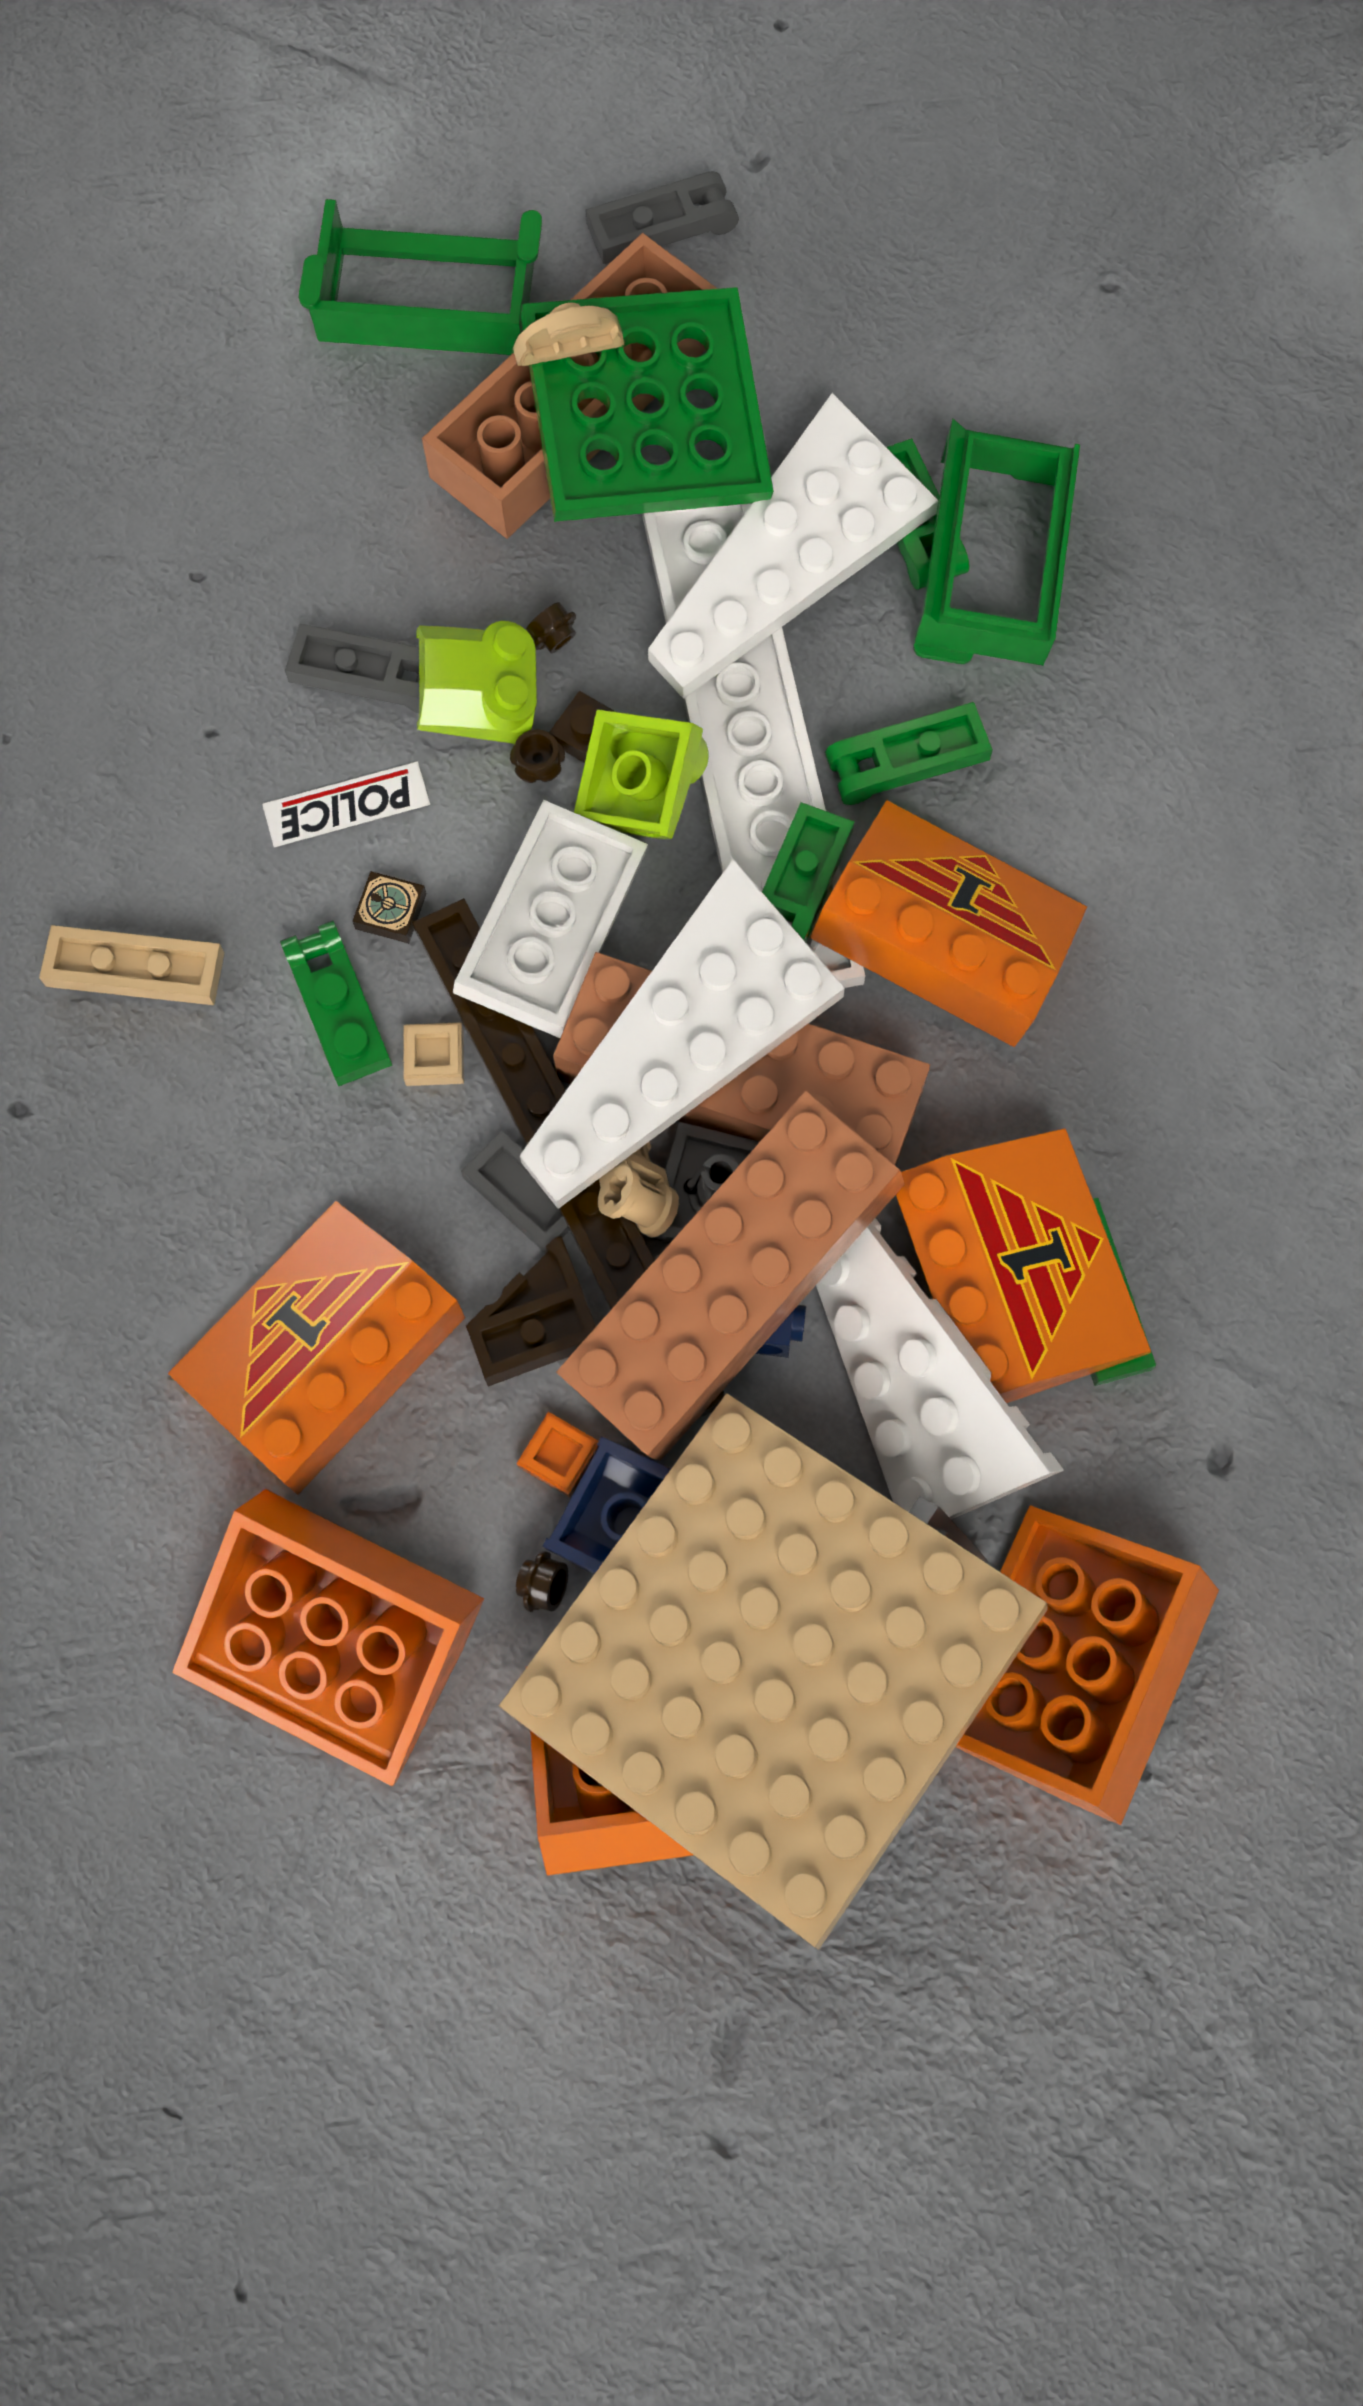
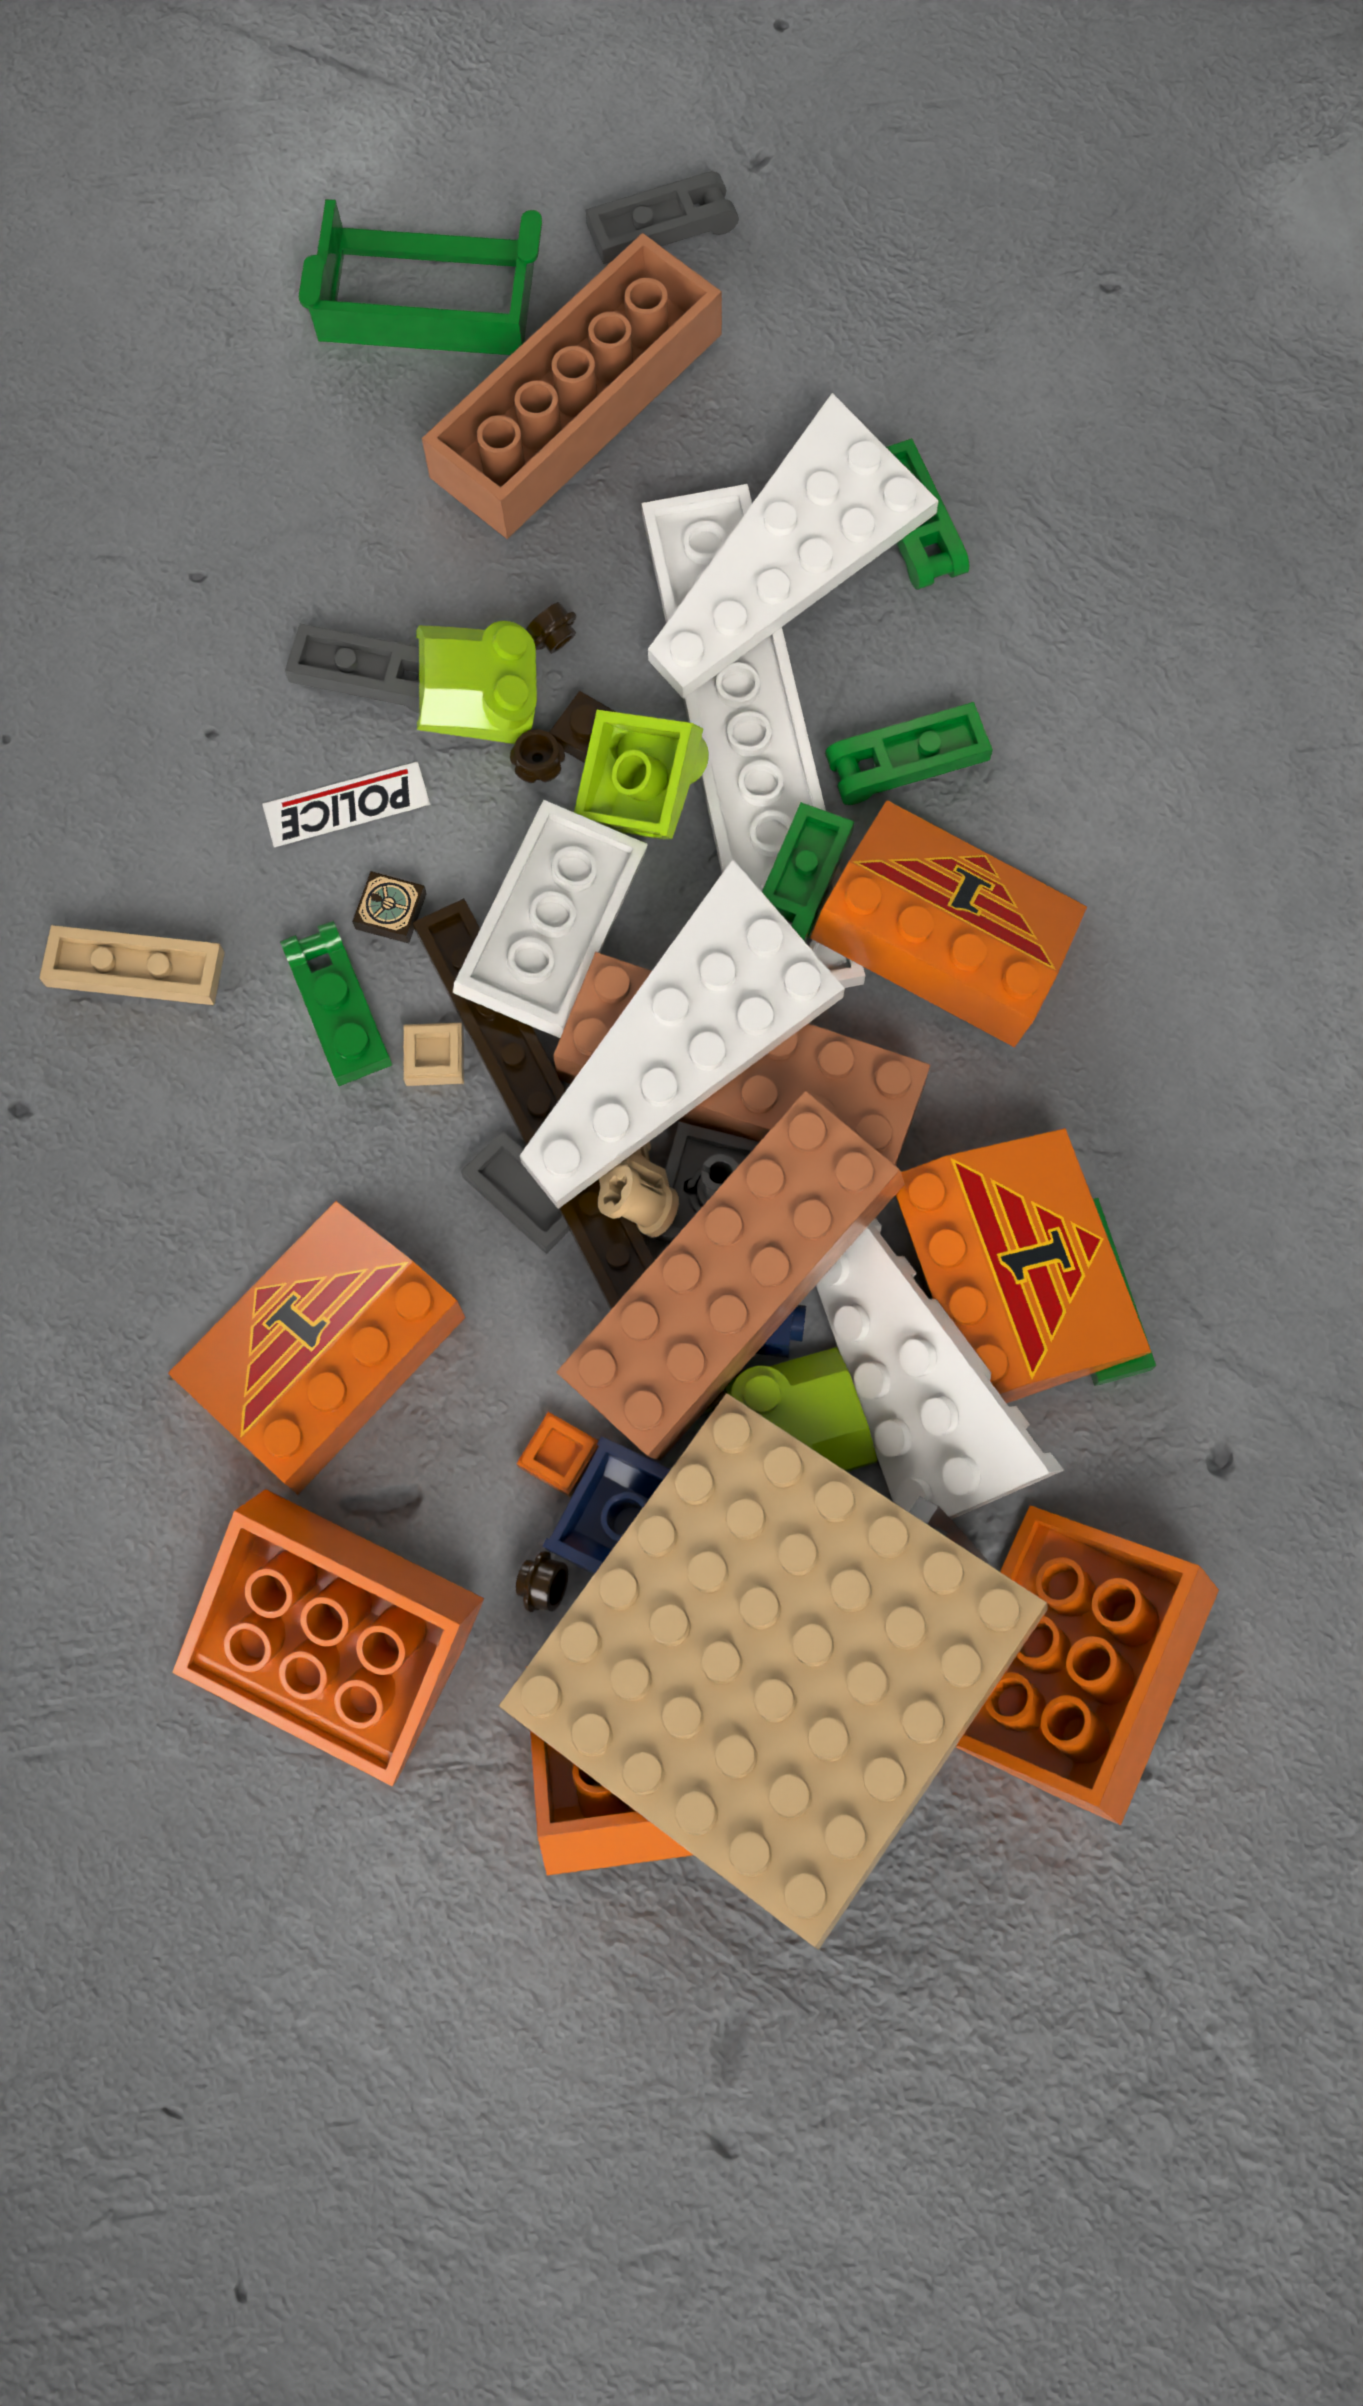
(534, 1320): dark brown wing -> none
(568, 333): tan plate -> none
(633, 483): green piece -> none
(812, 1403): none -> lime slope
(956, 633): green piece -> none

